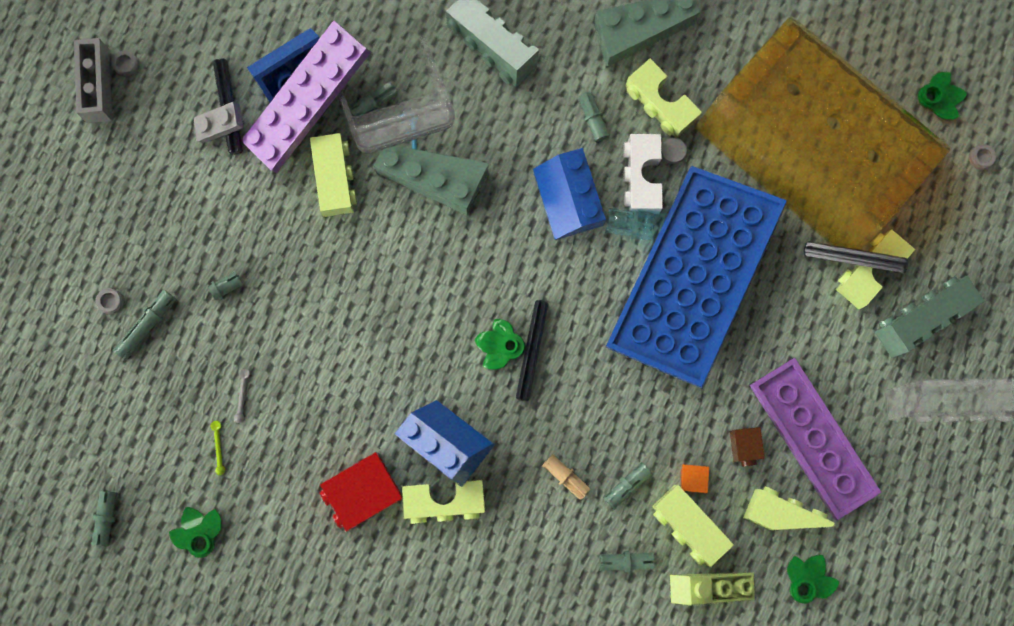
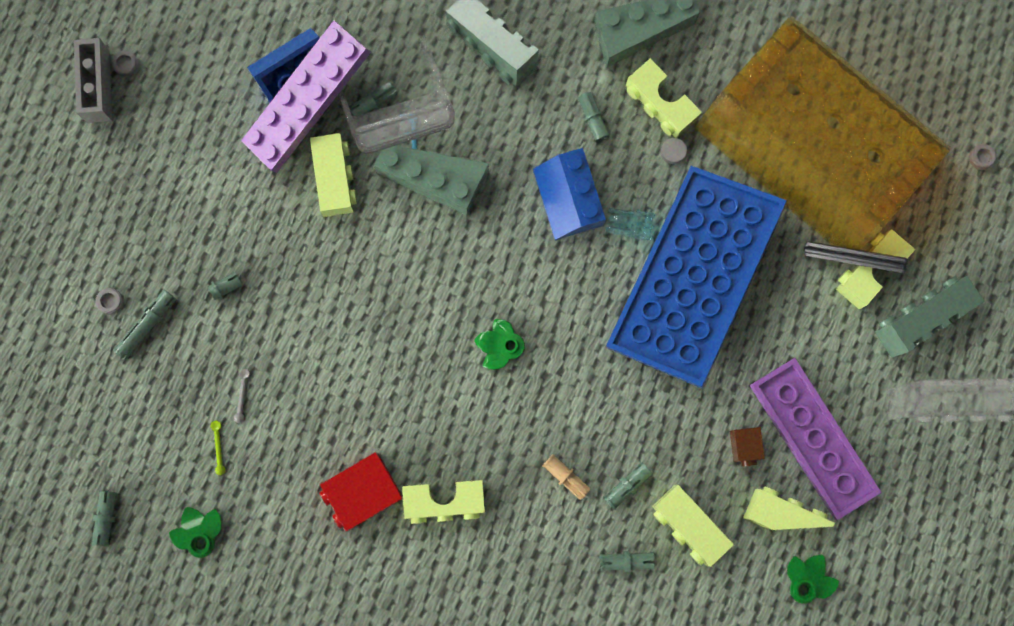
(218, 122): light grey plate -> none
(226, 96): black axle -> none
(445, 441): blue slope -> none
(532, 350): black axle -> none
(641, 152): white arch -> none
(694, 478): orange tile -> none
(712, 588): yellowish green slope -> none
(944, 94): green plate -> none

